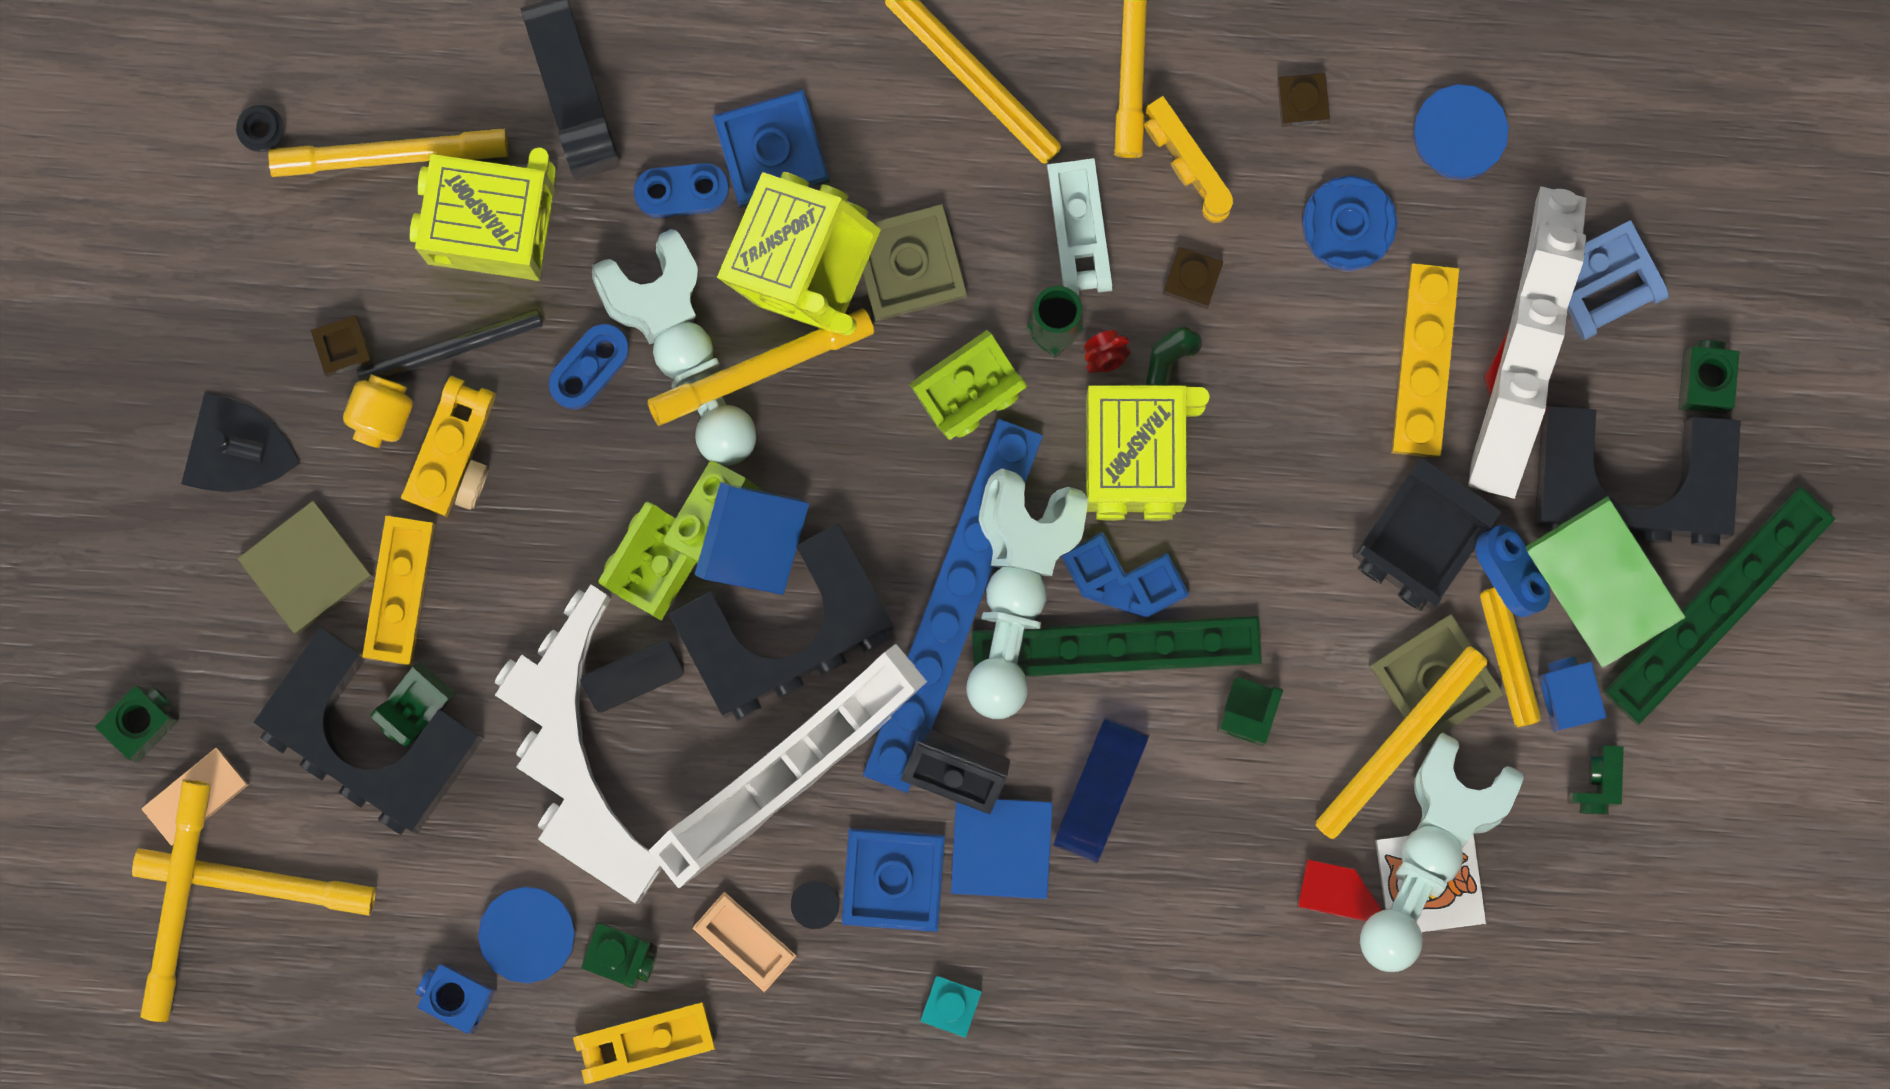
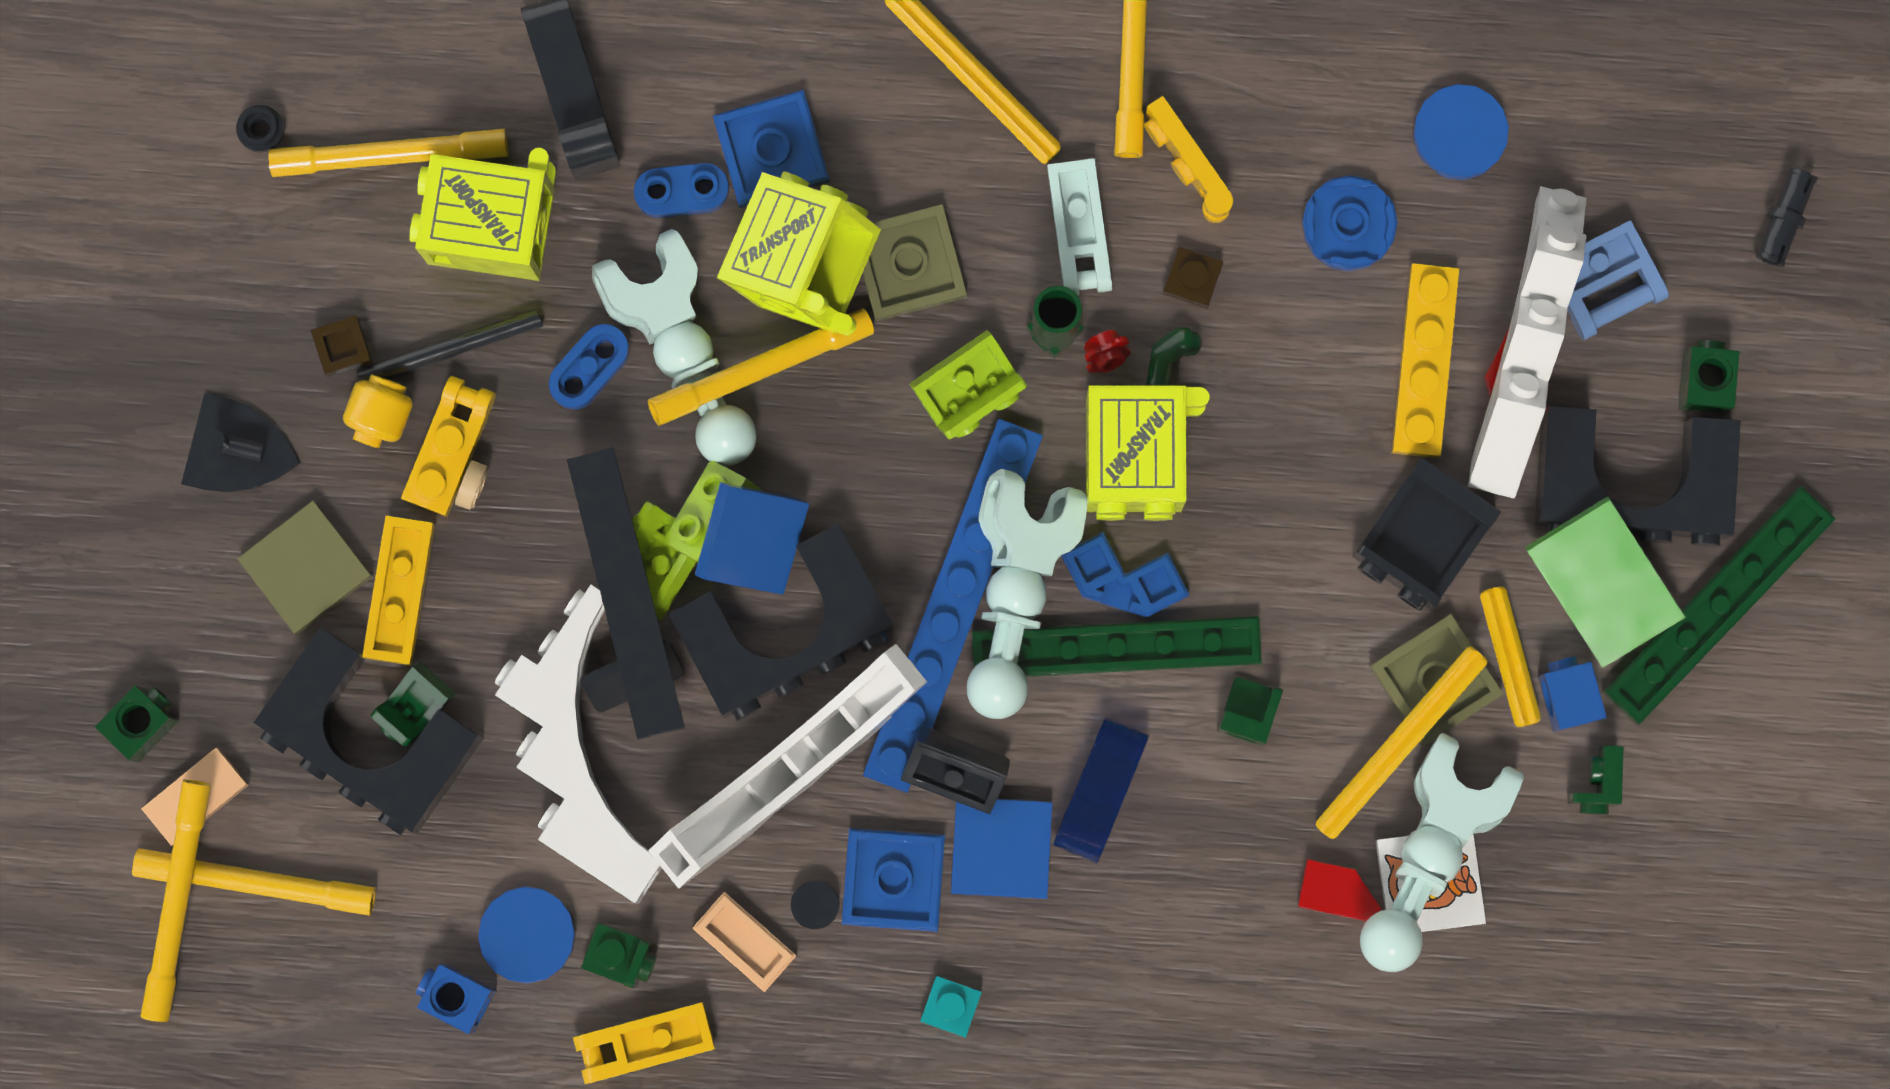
(626, 593): none -> black tile
(1303, 100): dark brown plate -> none
(1512, 571): blue plate -> none
(1786, 217): none -> black pin

